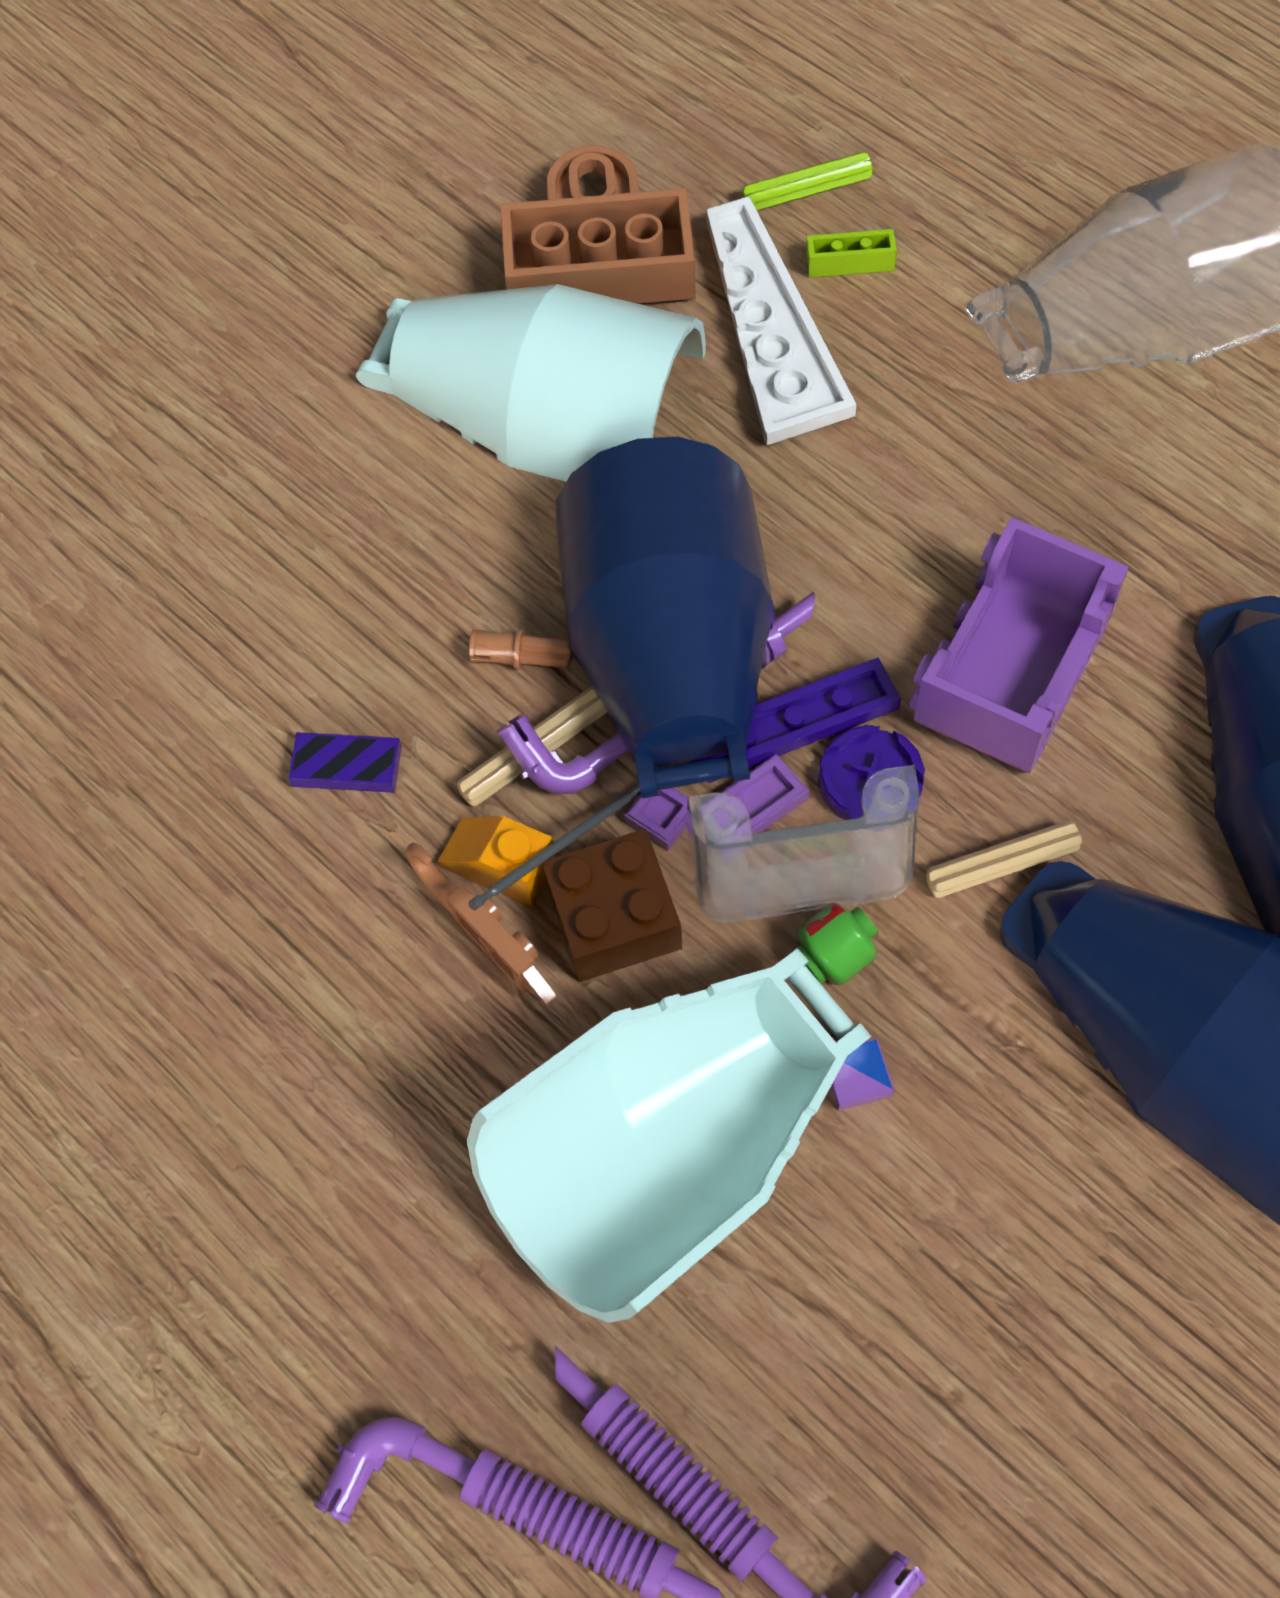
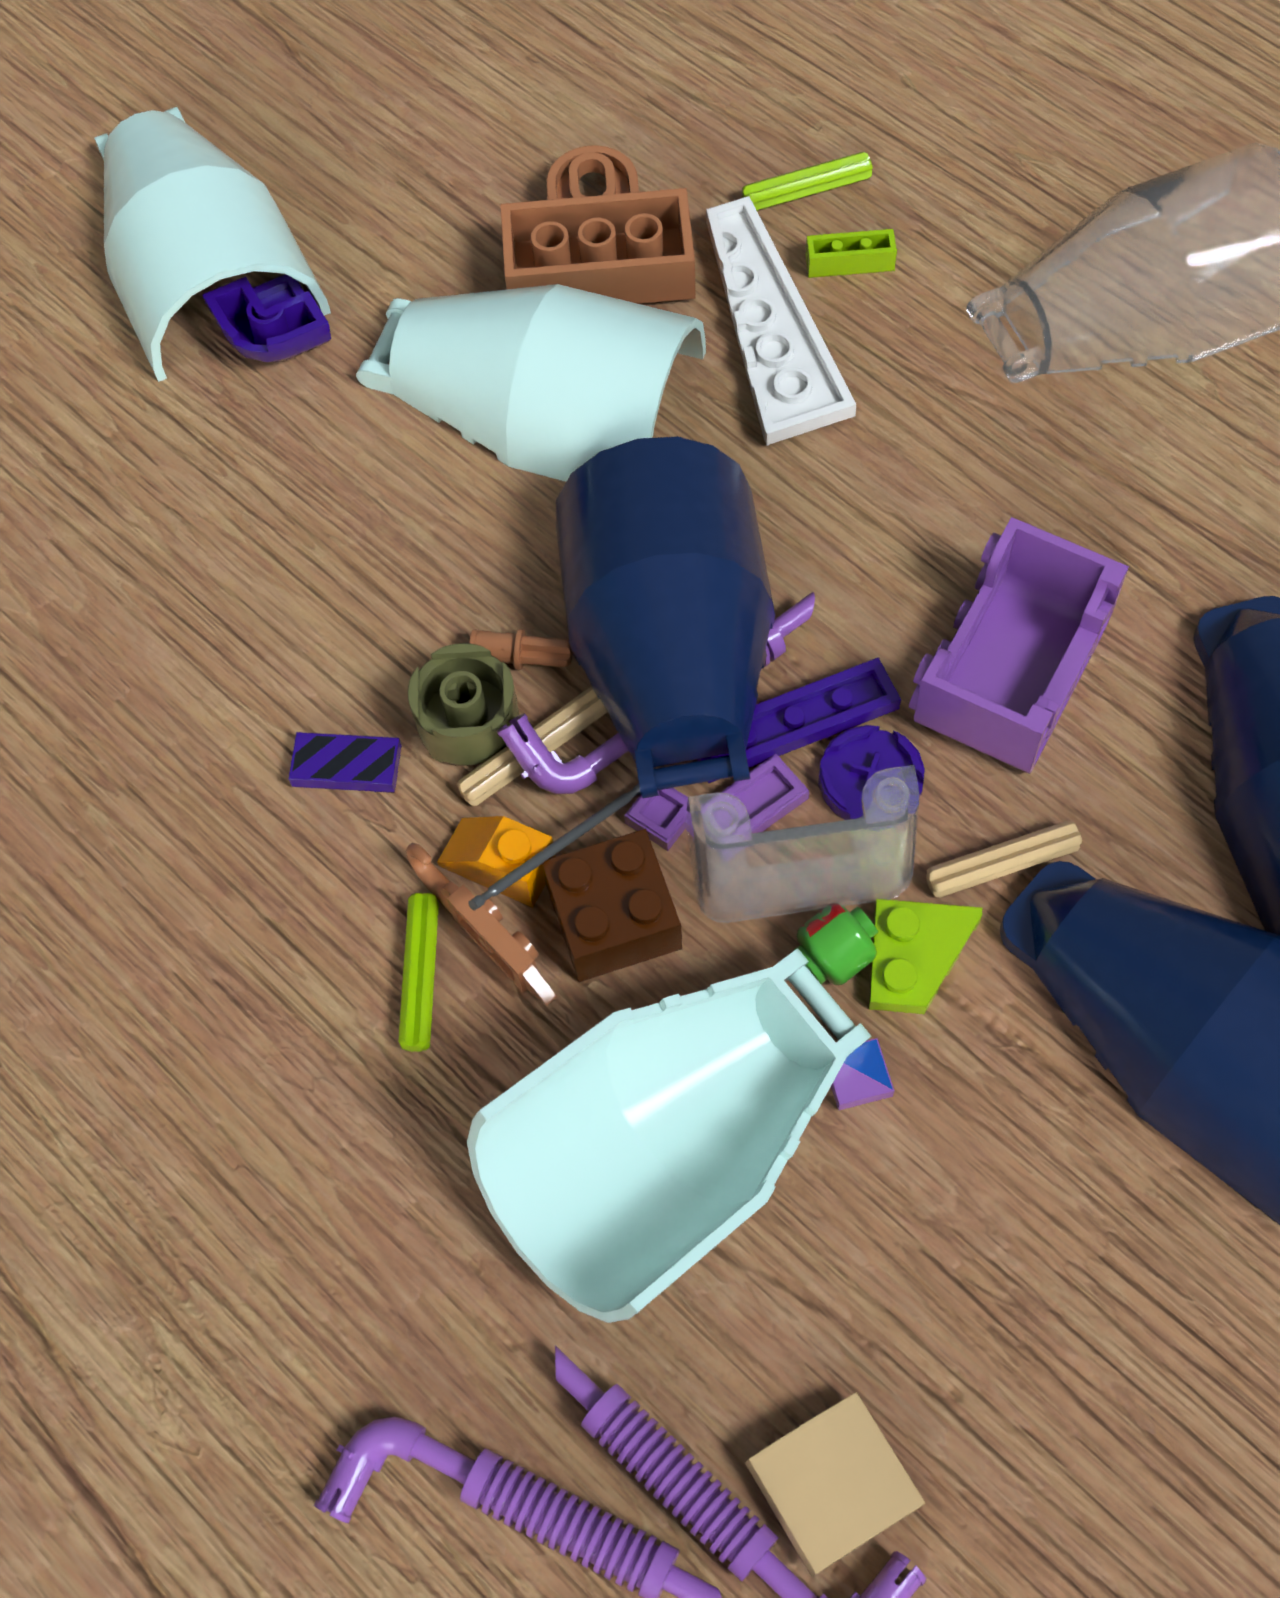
(184, 220): none -> light aqua windscreen
(270, 319): none -> dark purple brick
(418, 972): none -> lime axle
(462, 703): none -> olive brick
(834, 1483): none -> tan slope
(916, 951): none -> lime wing

